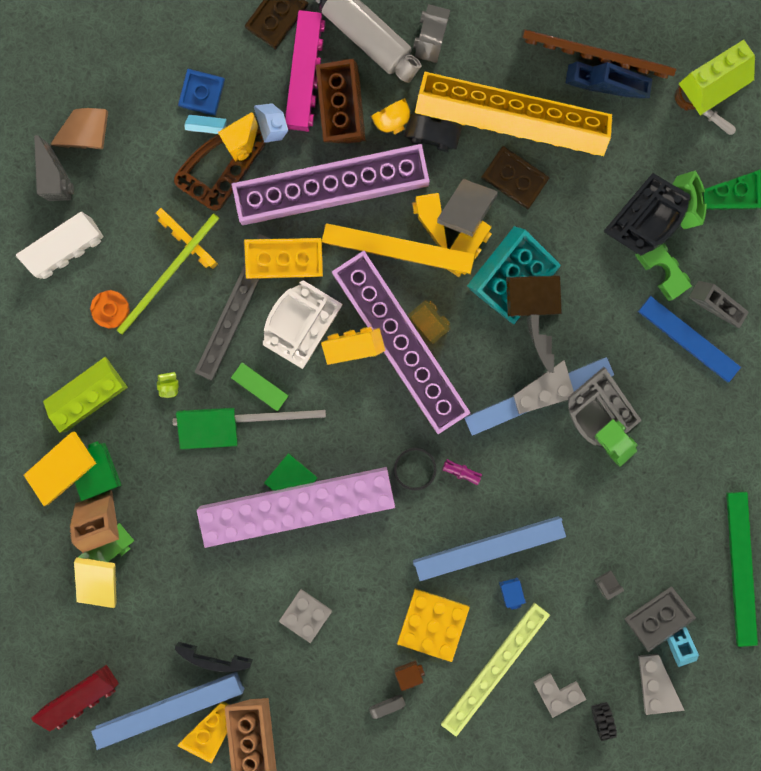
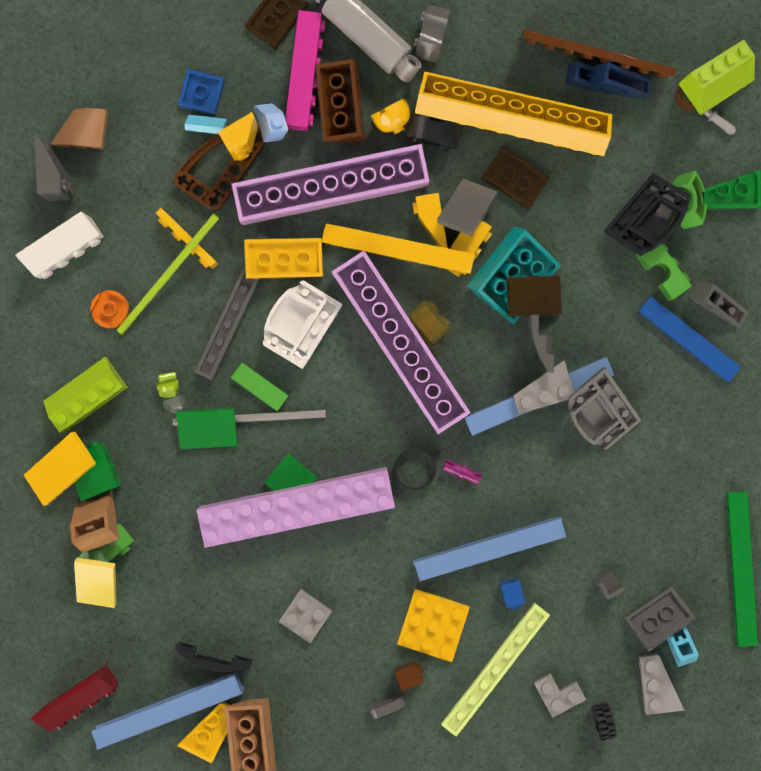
(175, 404): none -> clear plate
(353, 345): yellow brick -> none
(616, 442): bright green brick -> none

